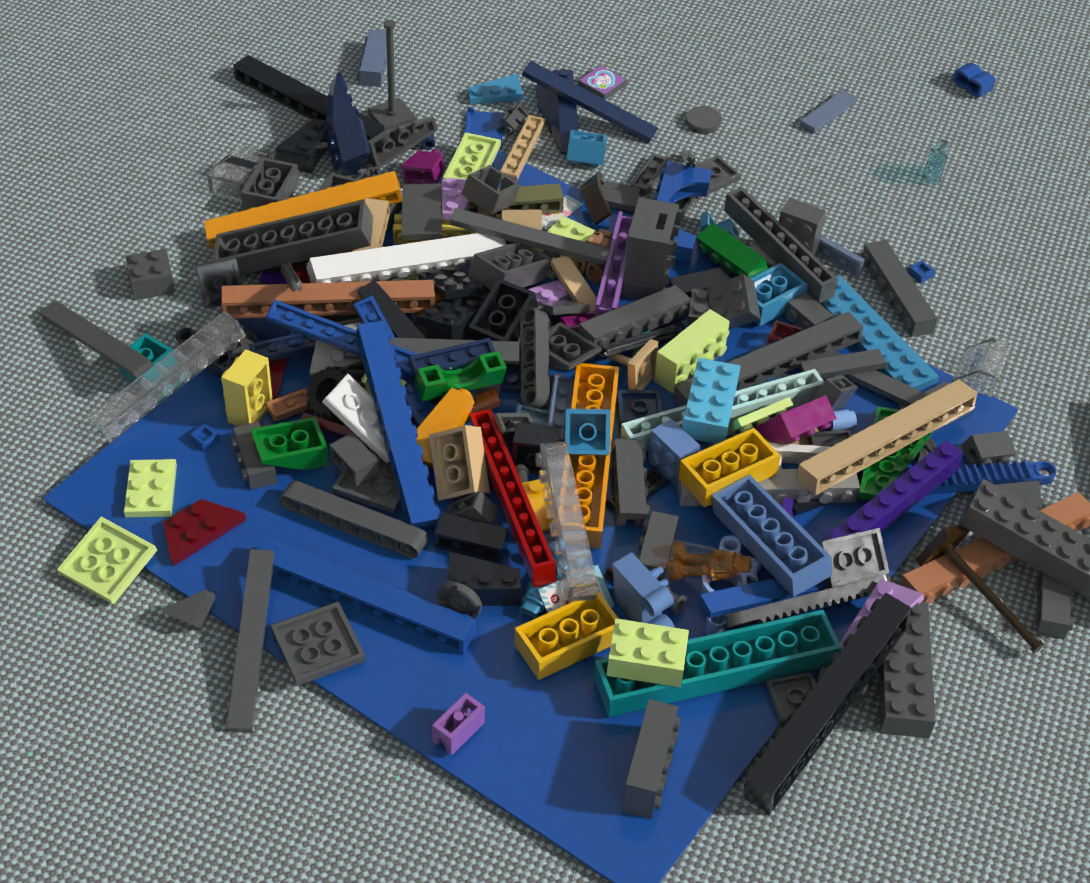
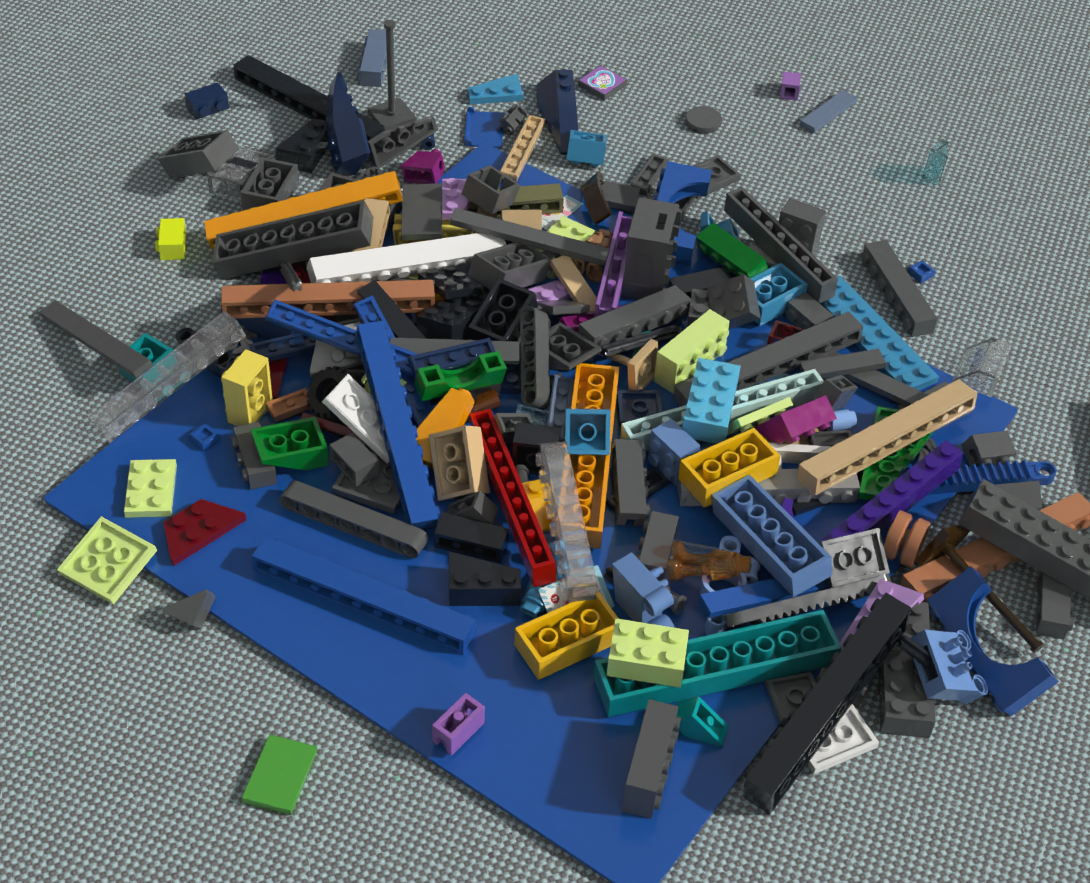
(150, 274): dark grey brick -> none
(171, 239): none -> neon yellow brick
(199, 154): none -> dark grey brick
(206, 100): none -> dark blue brick
(214, 276): black tile -> none
(250, 641): dark grey tile -> none
(279, 774): none -> bright green tile
(318, 643): dark grey plate -> none
(459, 598): dark grey tile -> none
(472, 155): yellowish green plate -> none
(589, 101): dark blue tile -> none
(688, 158): black axle -> none
(701, 722): none -> teal slope
(790, 85): none -> medium lavender brick
(840, 256): sand blue tile -> none
(846, 741): none -> white plate
(907, 539): none -> nougat wheel
(942, 665): none -> medium blue piece
(974, 79): blue brick -> none
(1009, 684): none -> blue arch

